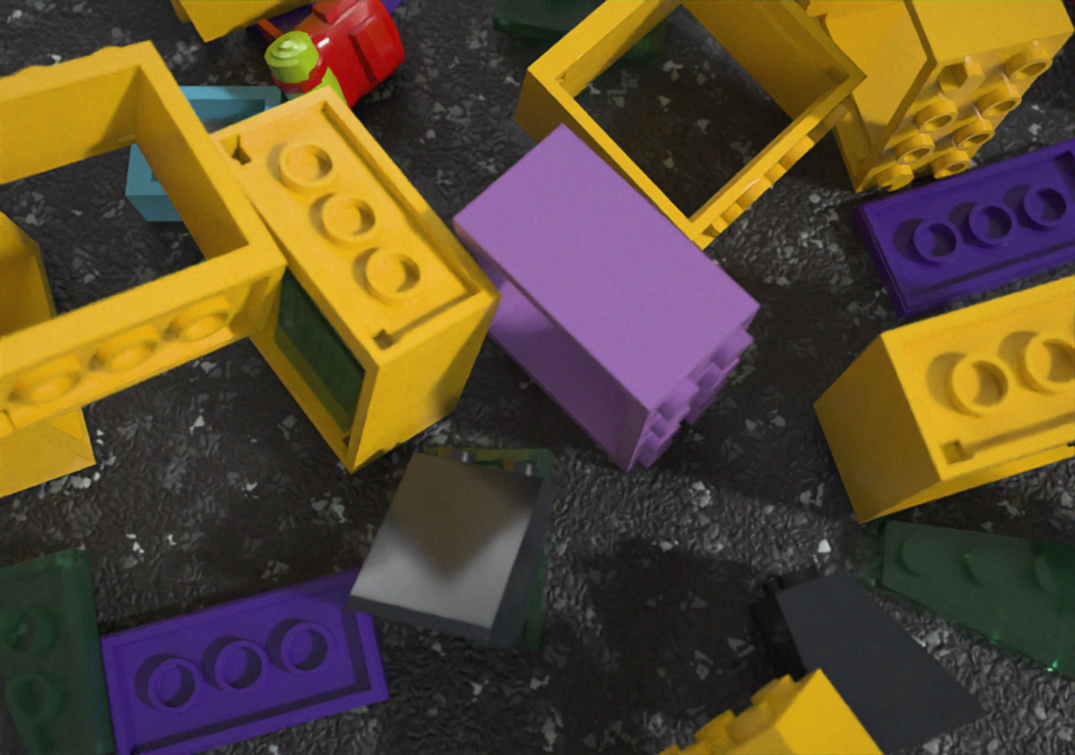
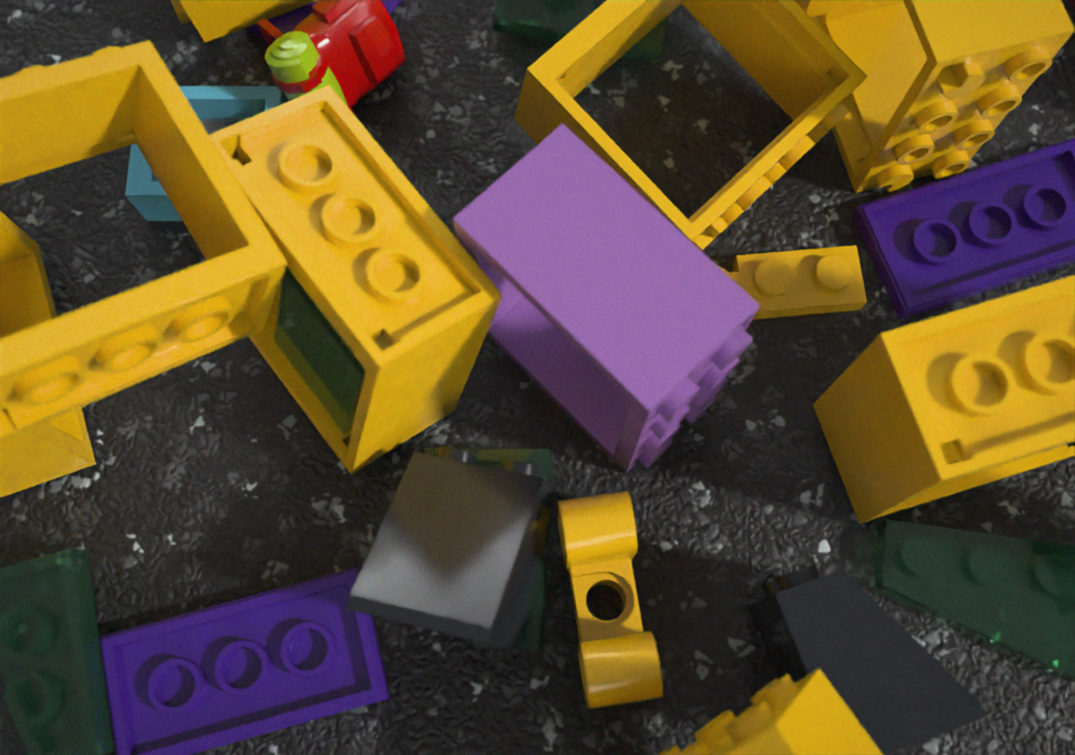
(597, 549): none -> yellow beam
(801, 281): none -> yellow plate

